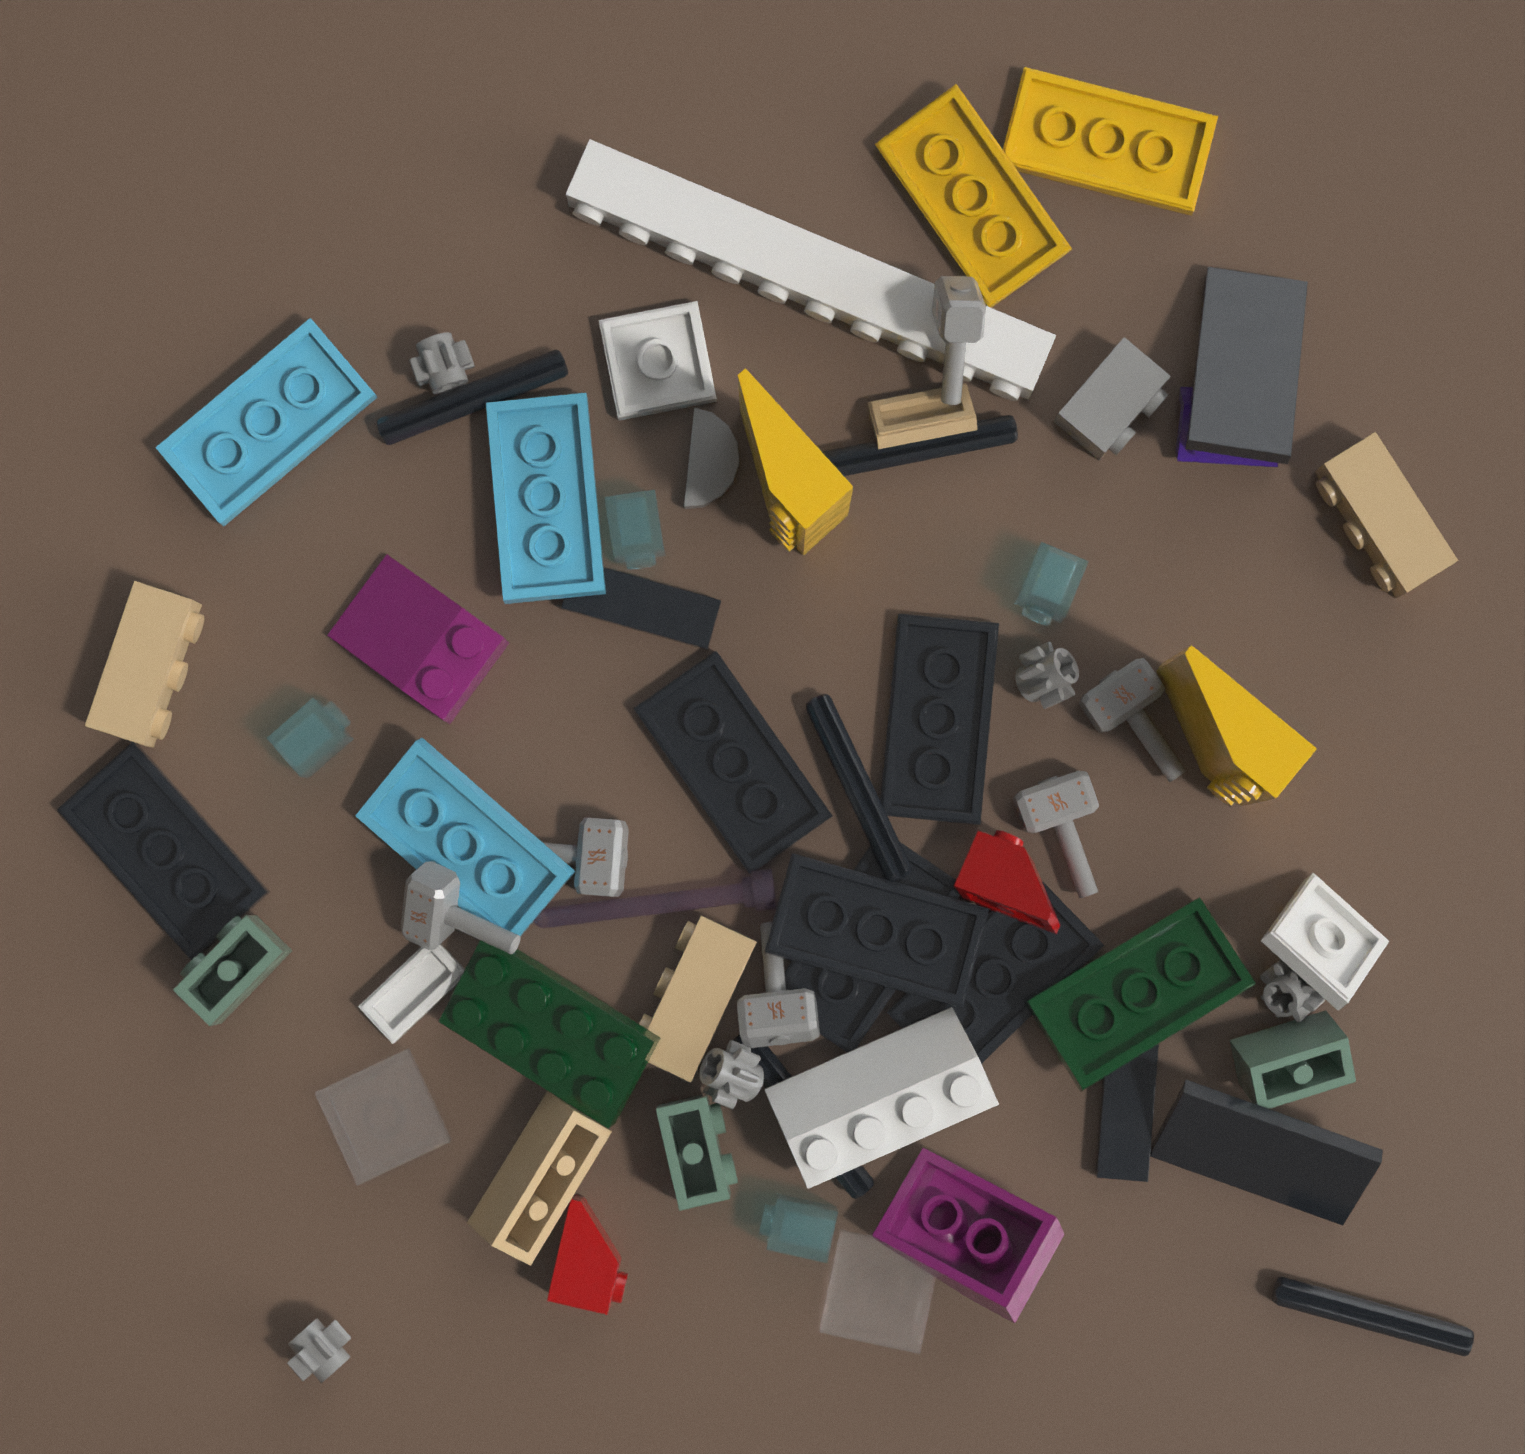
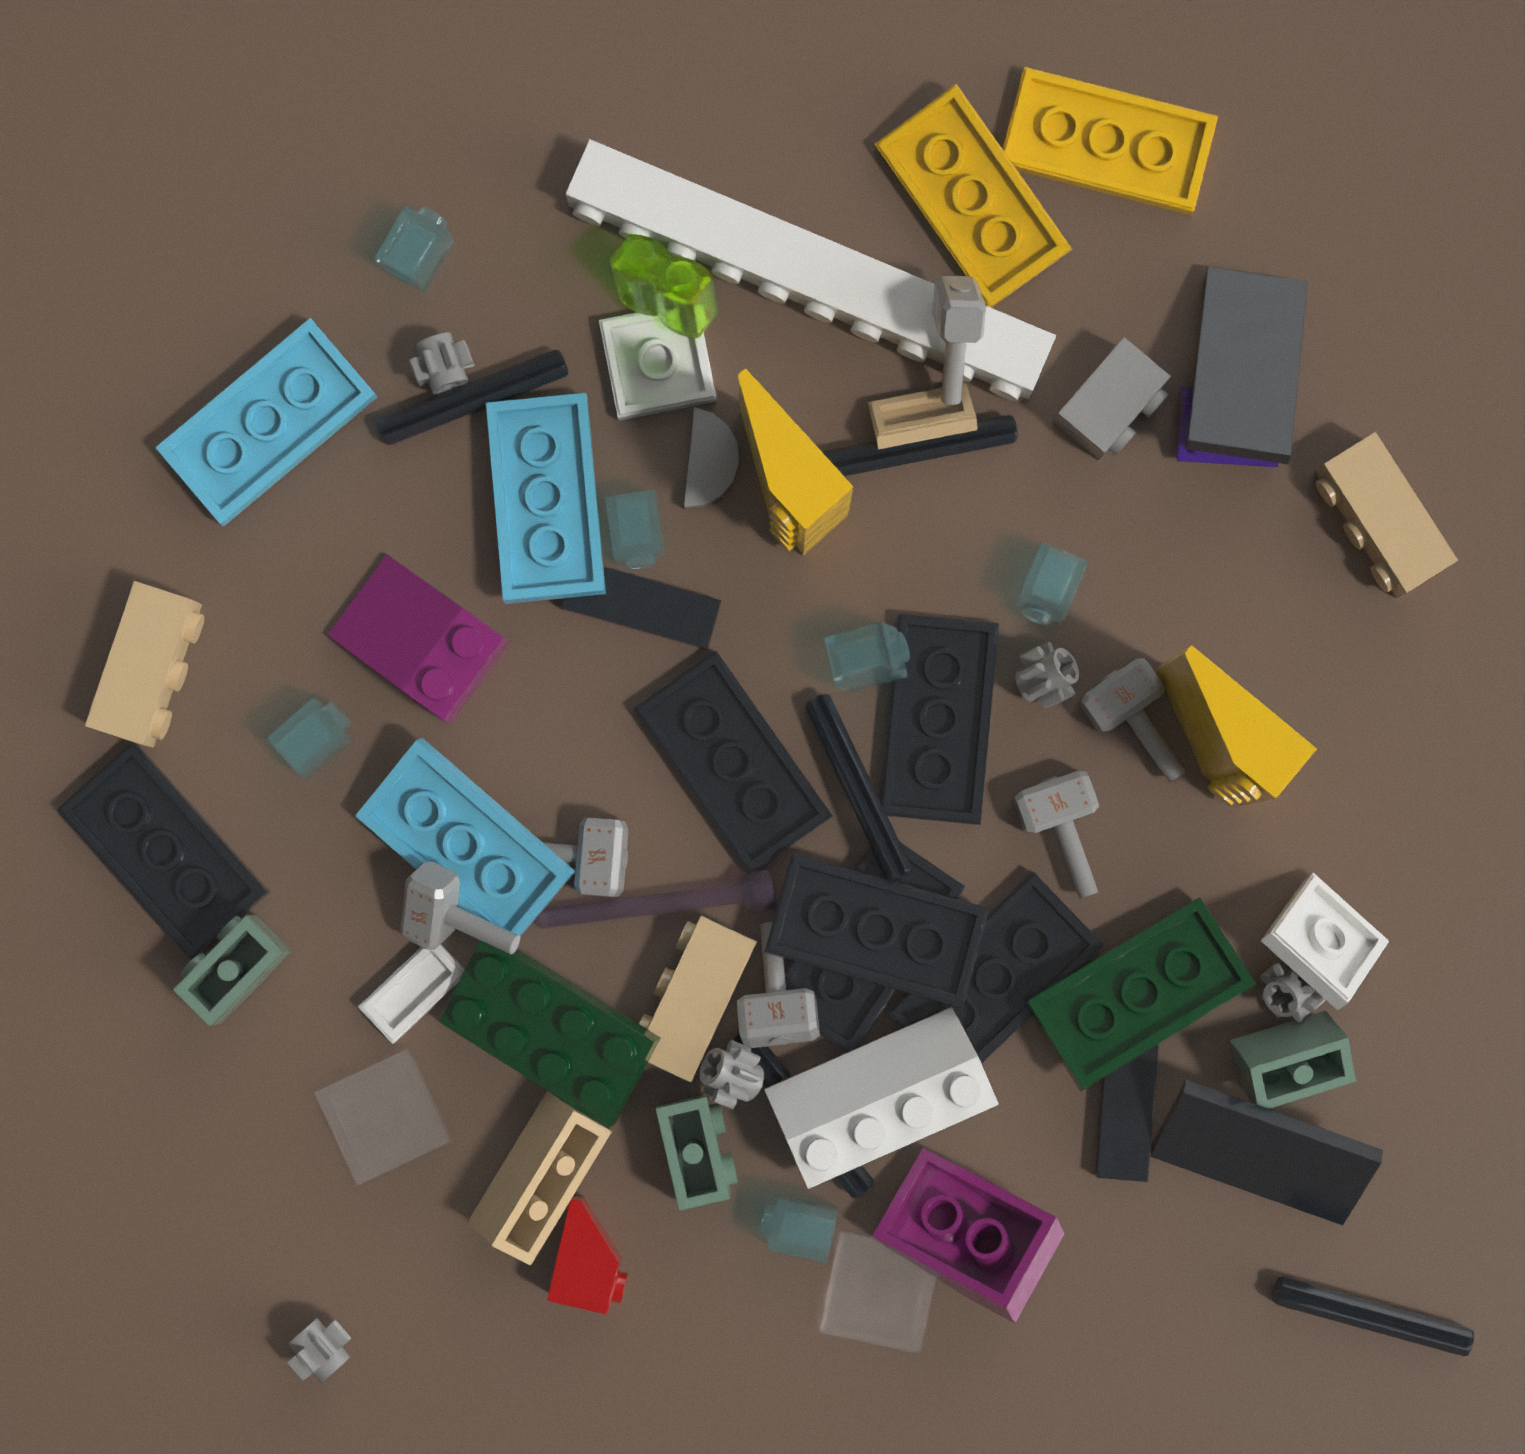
(415, 247): none -> clear light blue brick
(664, 285): none -> clear neon green brick
(867, 656): none -> clear light blue brick
(1005, 880): red slope -> none

